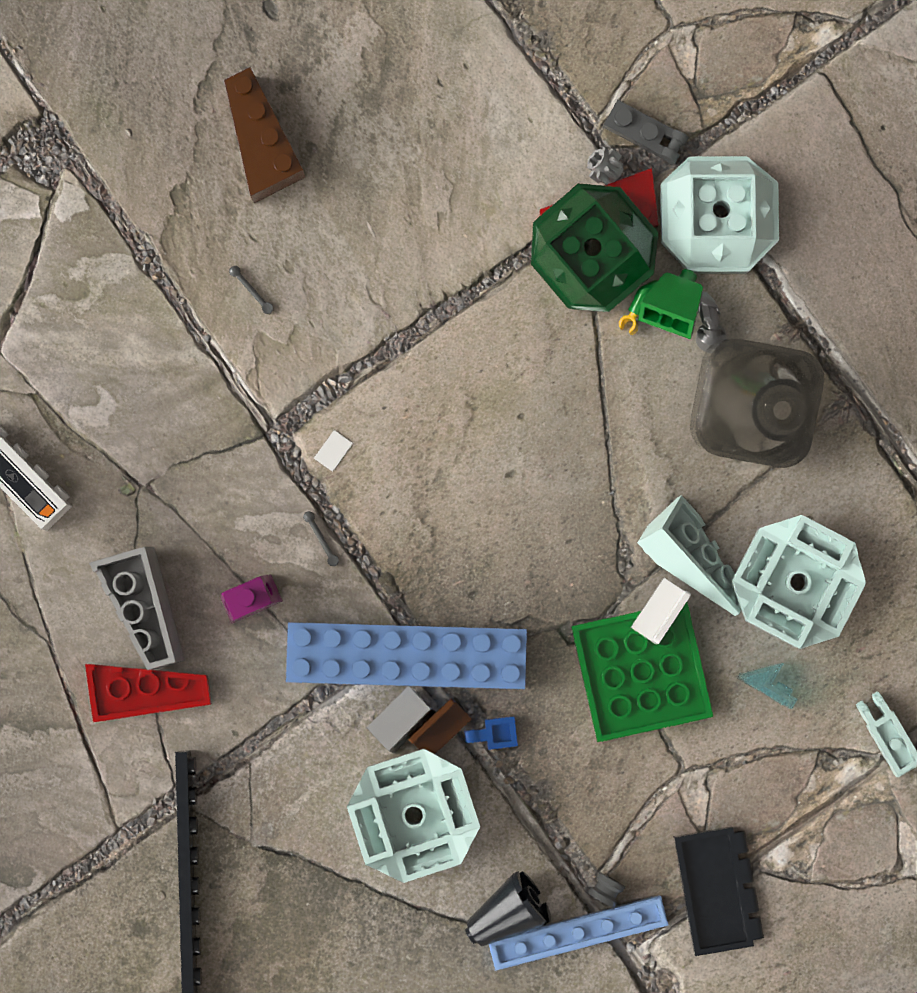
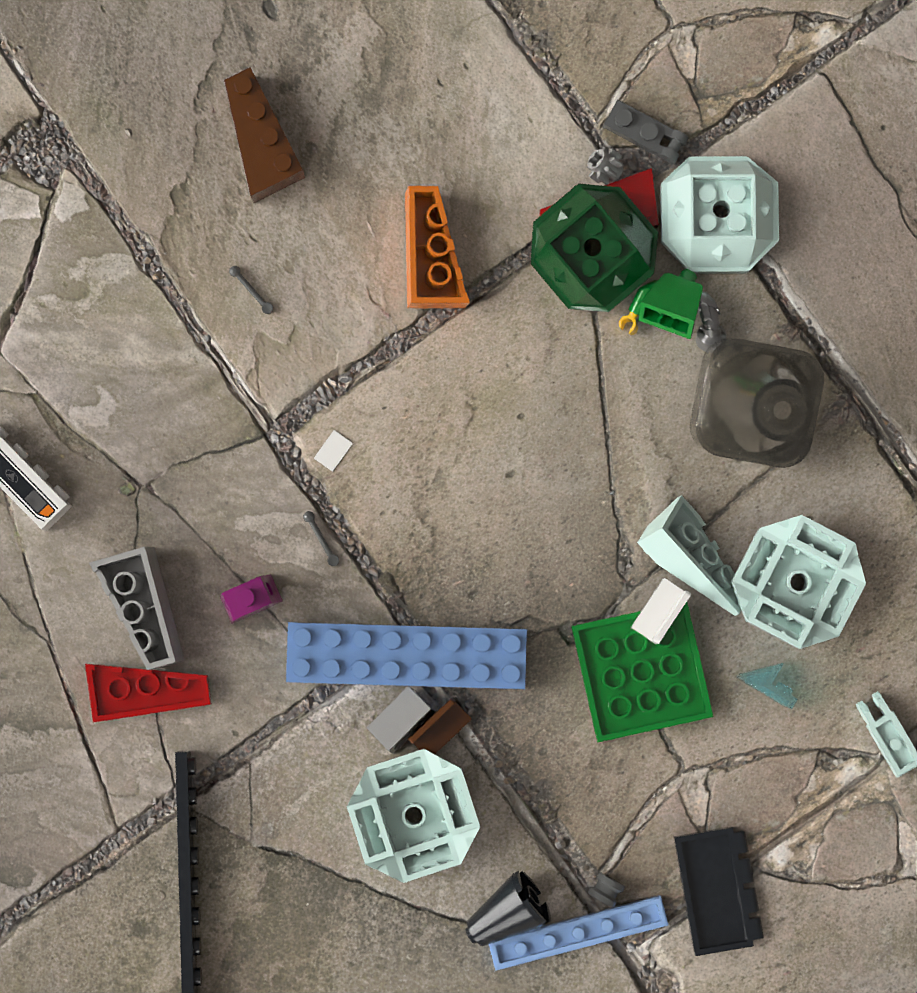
(431, 260): none -> orange wedge
(497, 733): blue plate -> none

